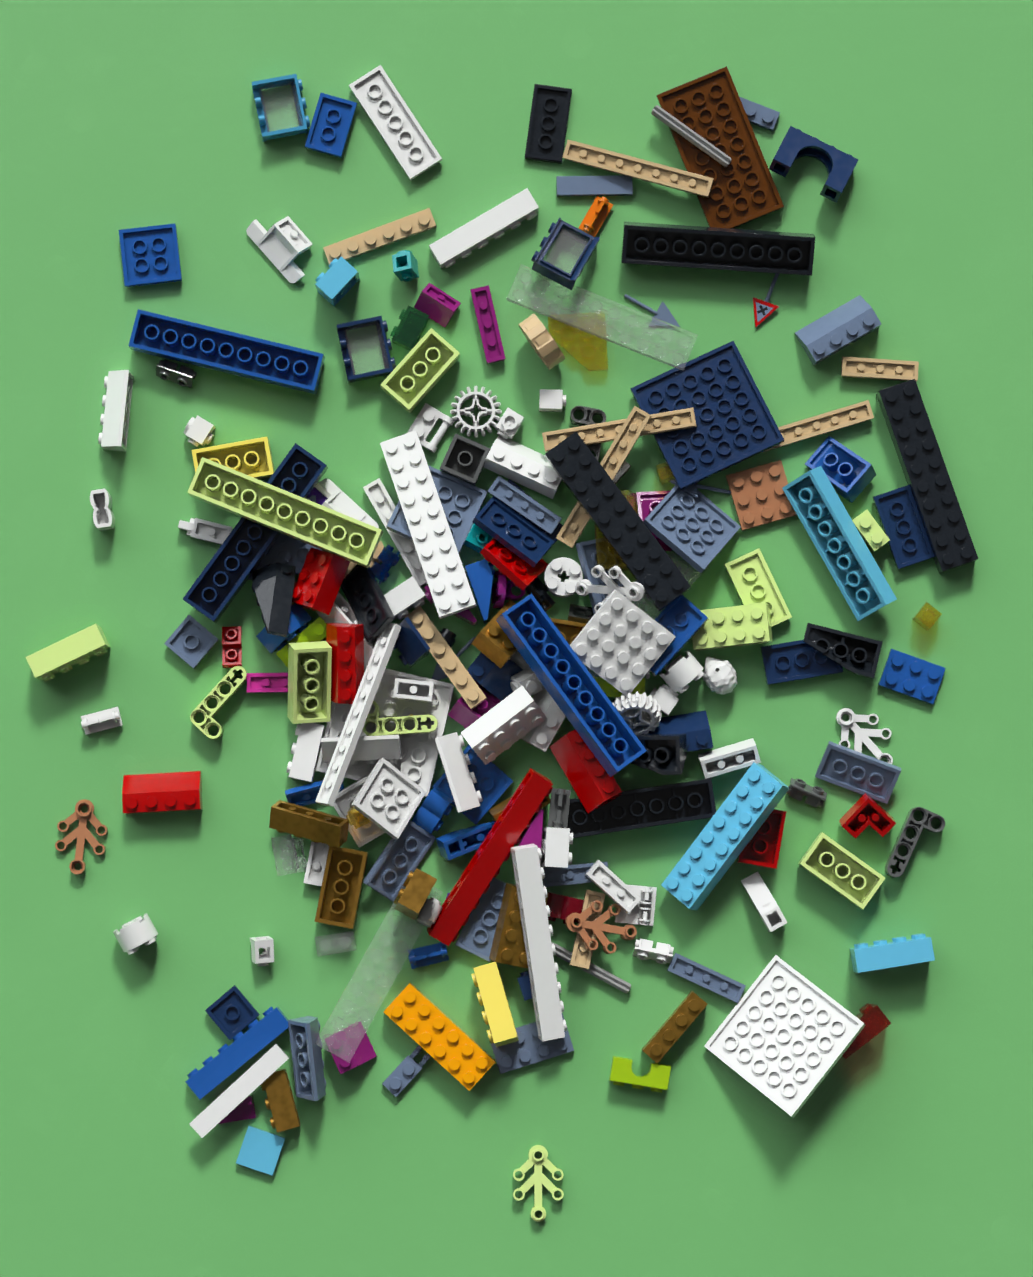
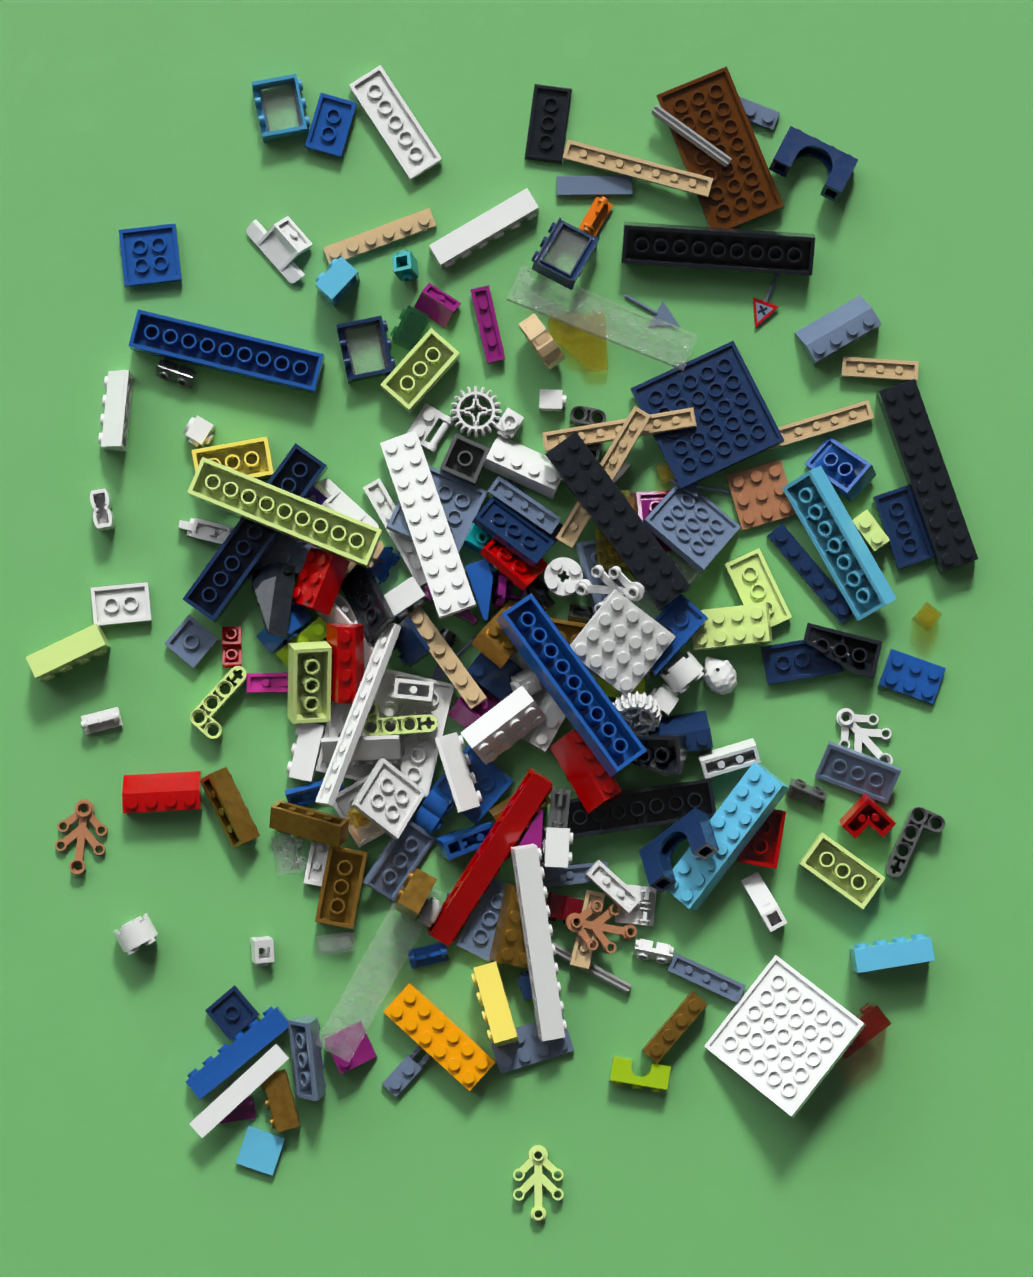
(121, 604): none -> white plate
(229, 807): none -> pearl gold brick
(658, 853): none -> dark blue arch
(810, 572): none -> dark blue plate

